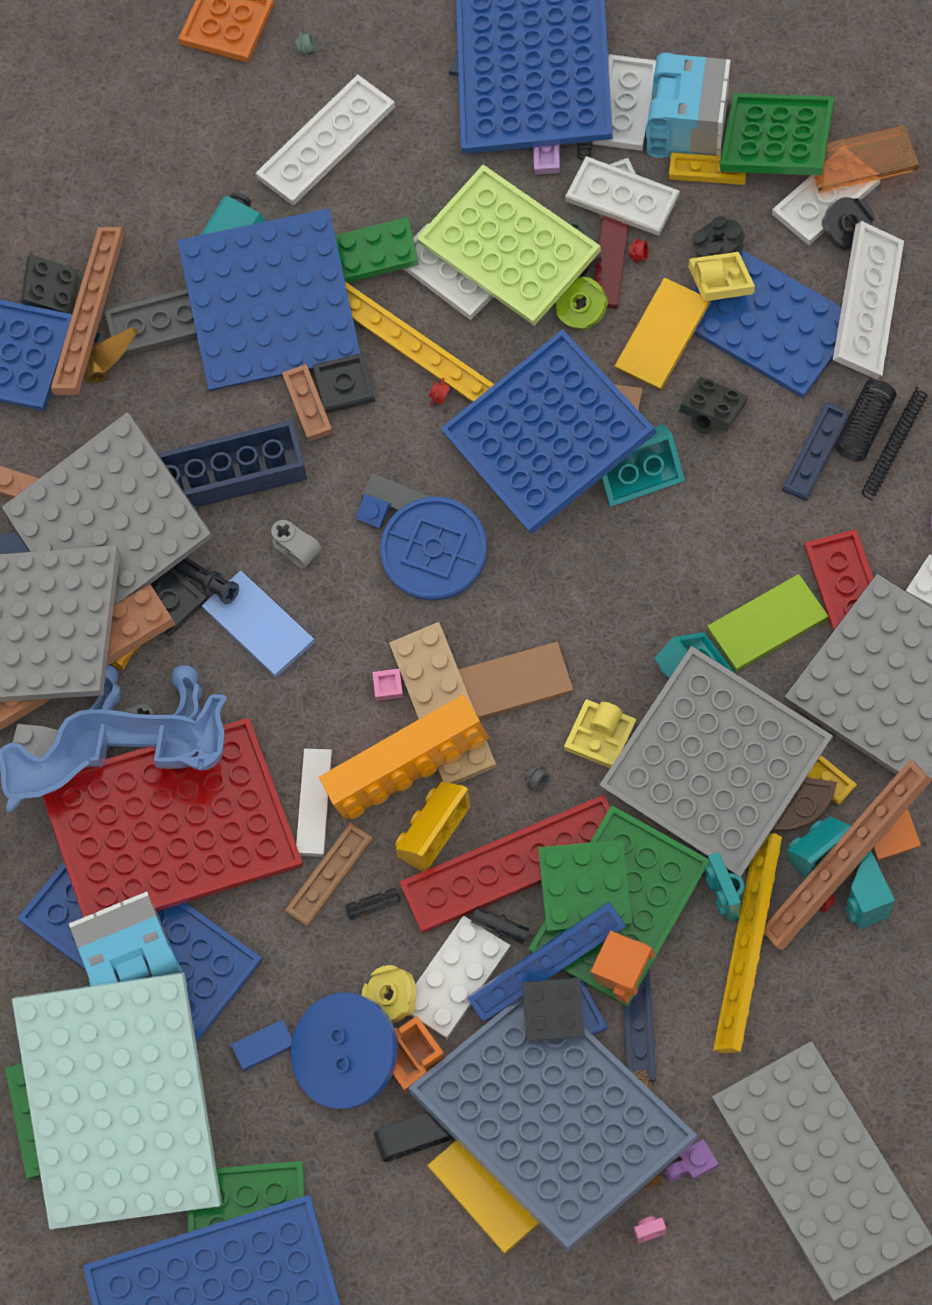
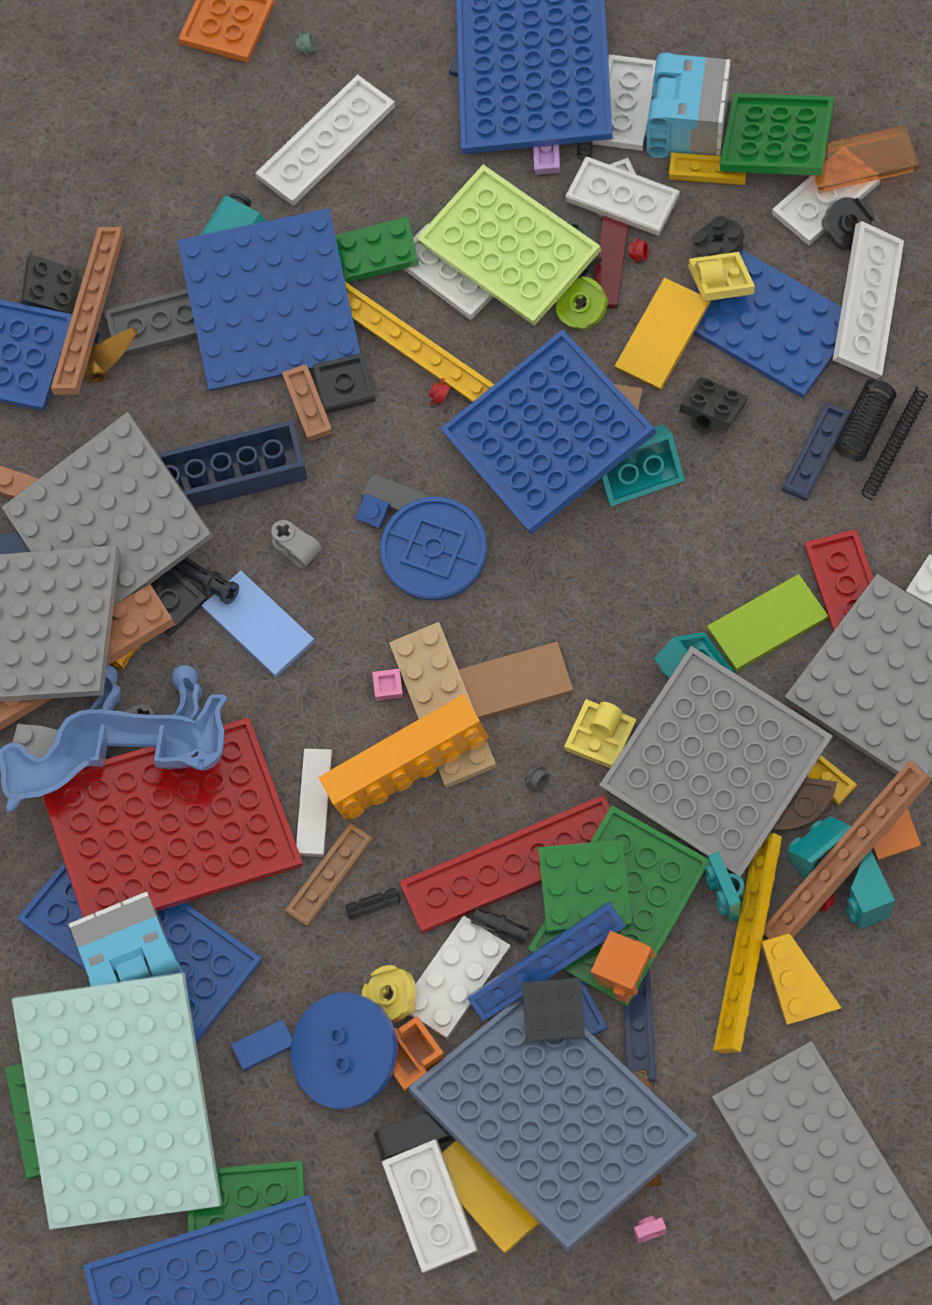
(430, 1206): none -> white plate
(433, 825): yellow slope -> none
(694, 1161): medium lavender plate -> none
(795, 980): none -> yellow wing

